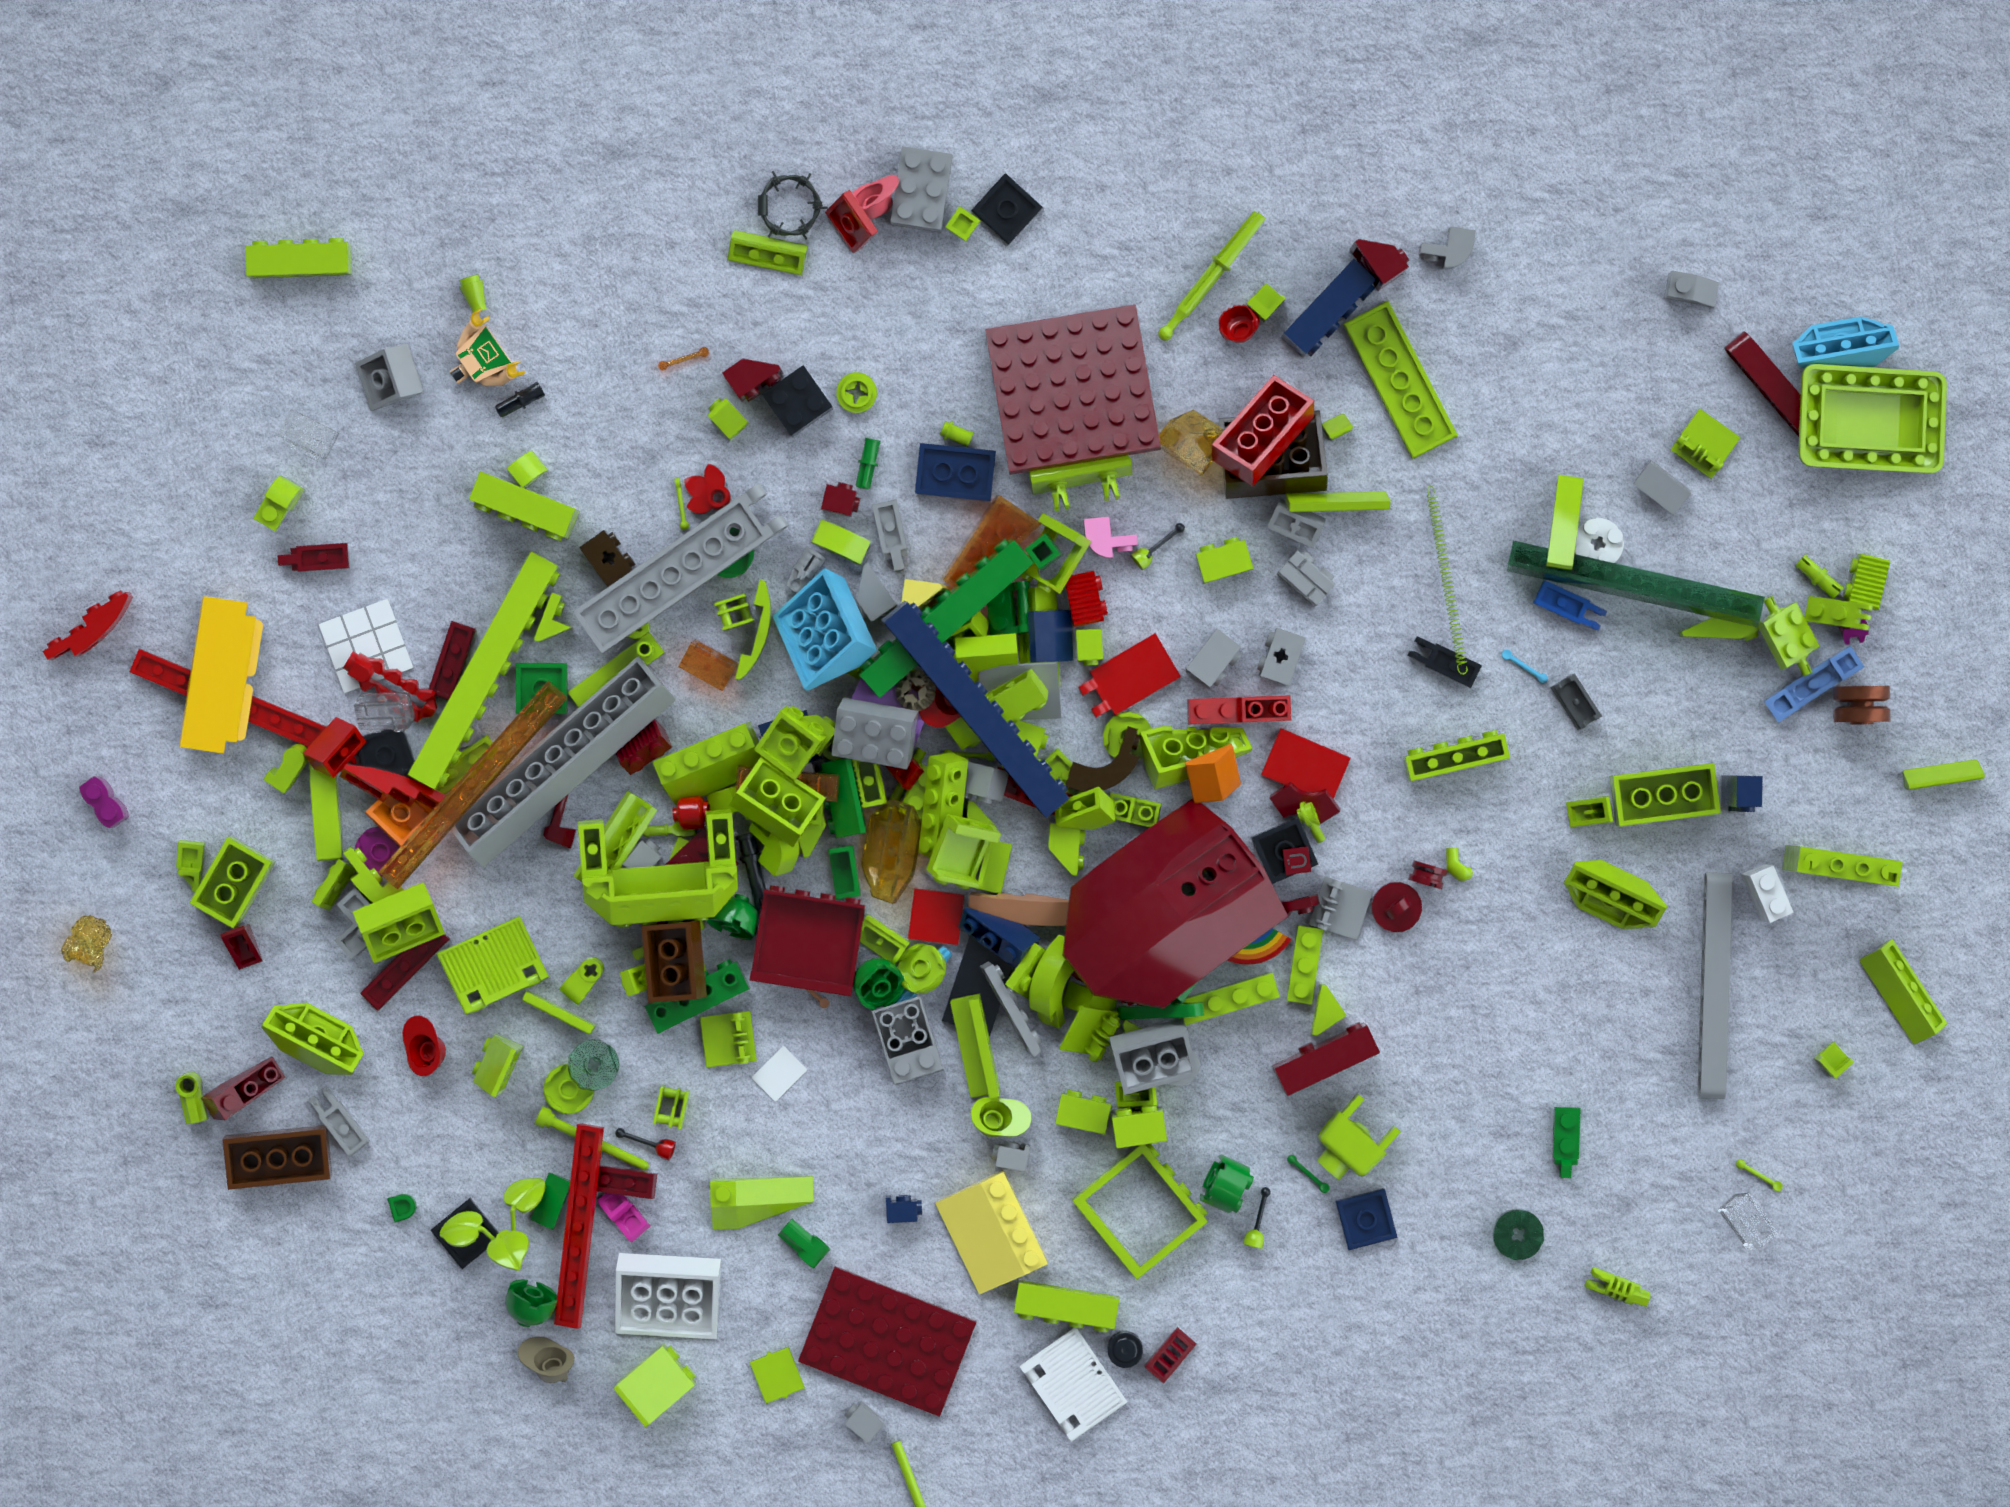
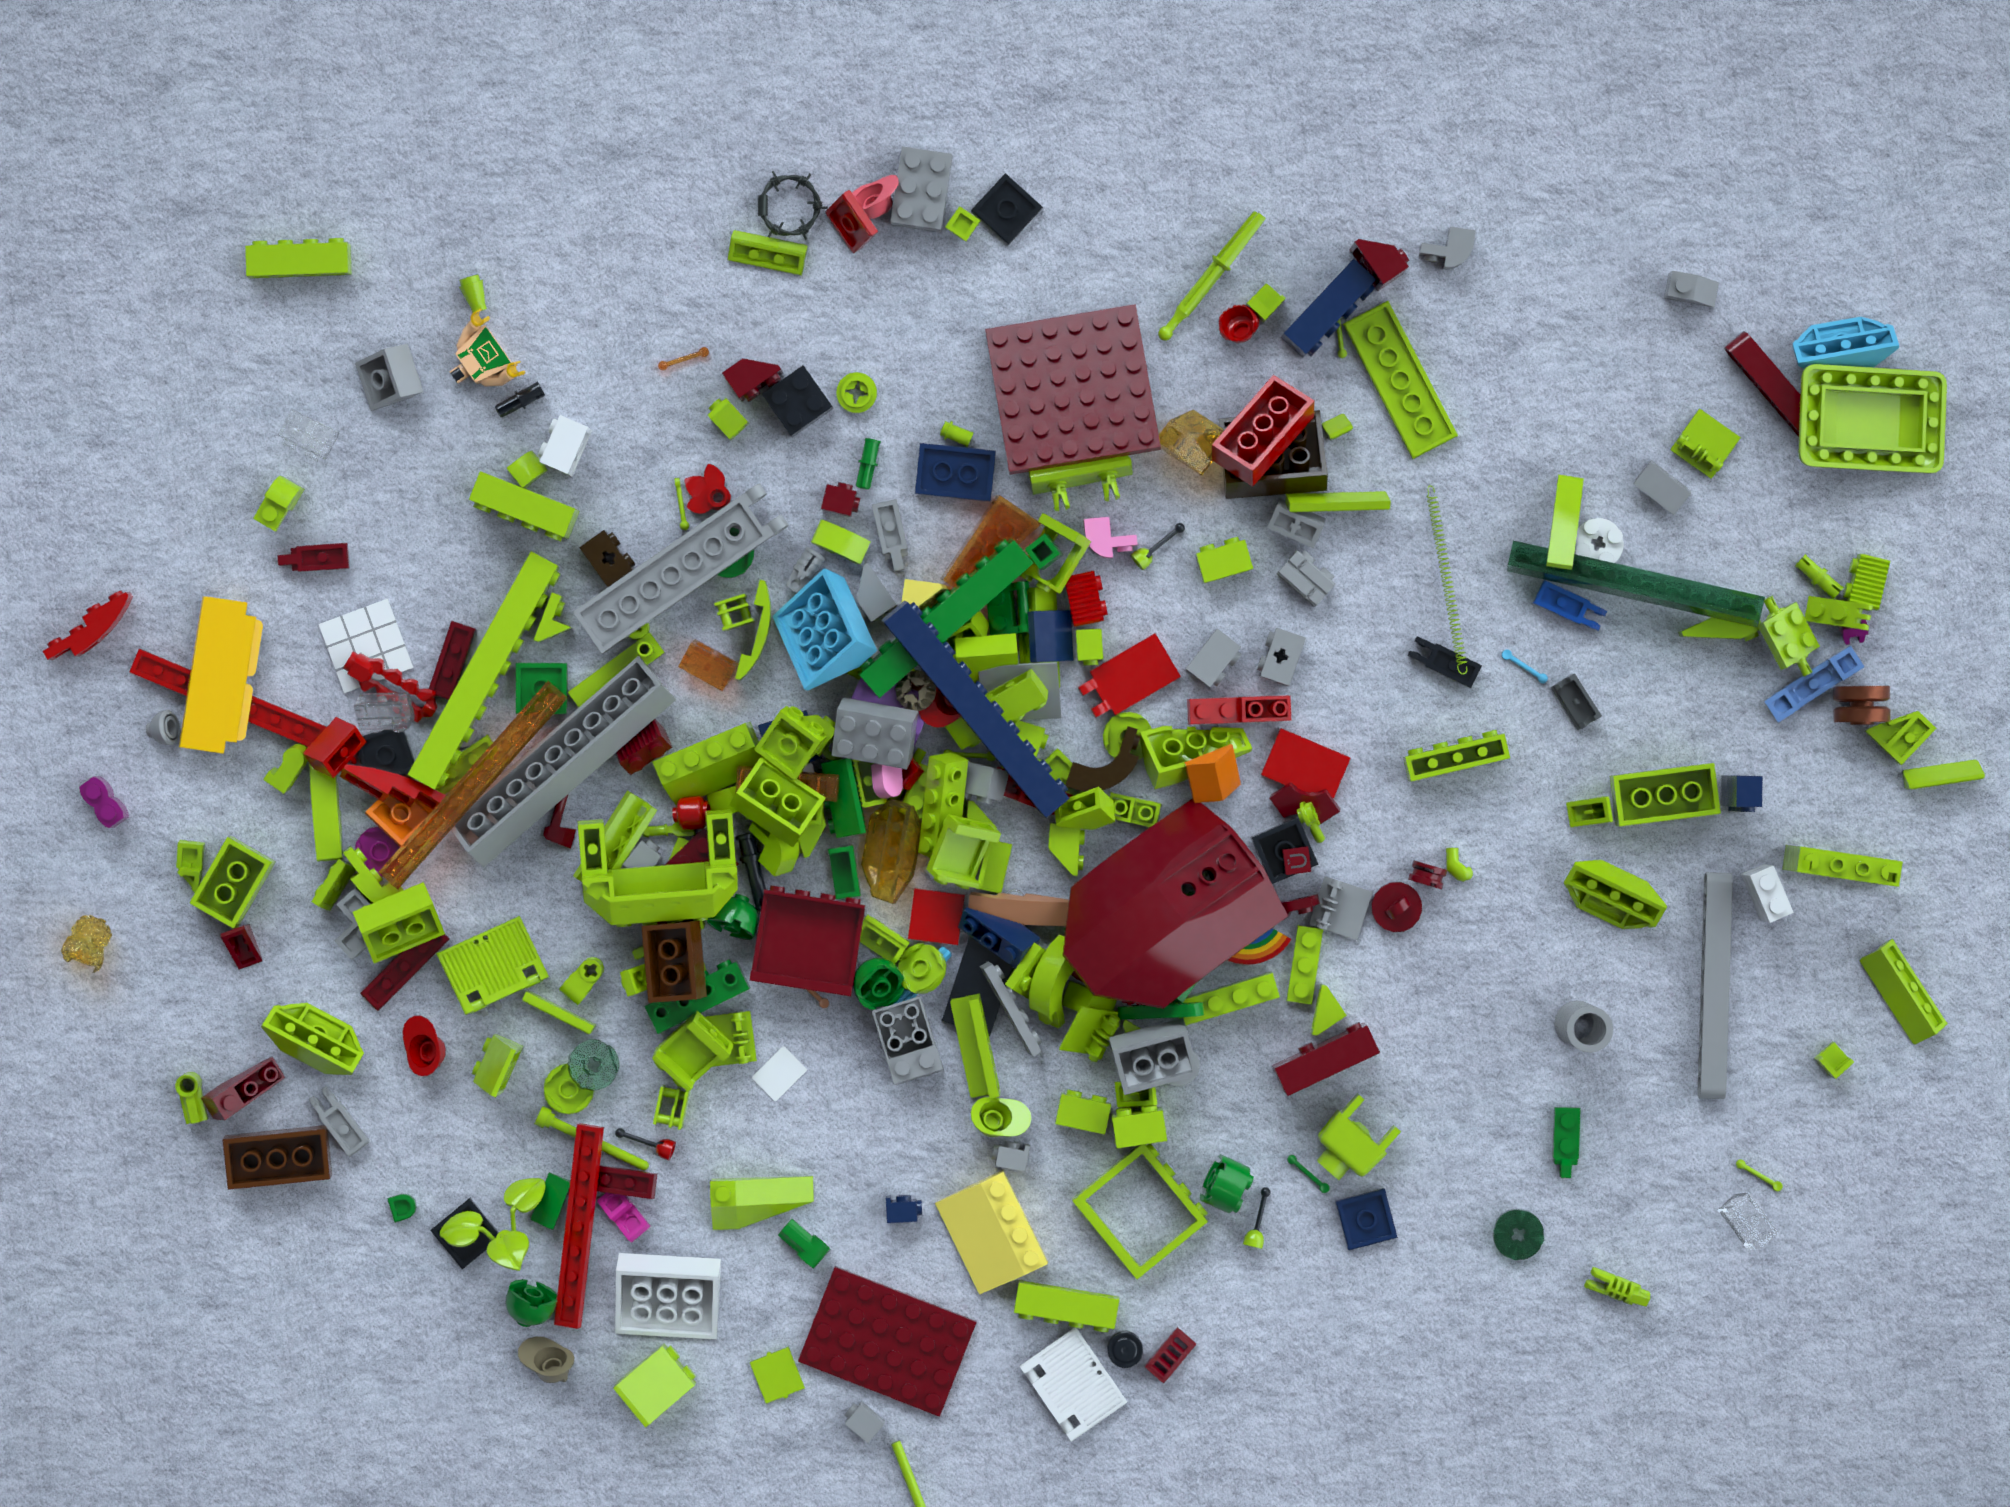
(164, 728): none -> light grey brick
(565, 445): none -> white brick
(691, 1050): none -> lime panel
(886, 780): none -> bright pink piece
(1342, 353): none -> lime hinge
(1600, 1033): none -> light grey piece
(1902, 735): none -> lime wing

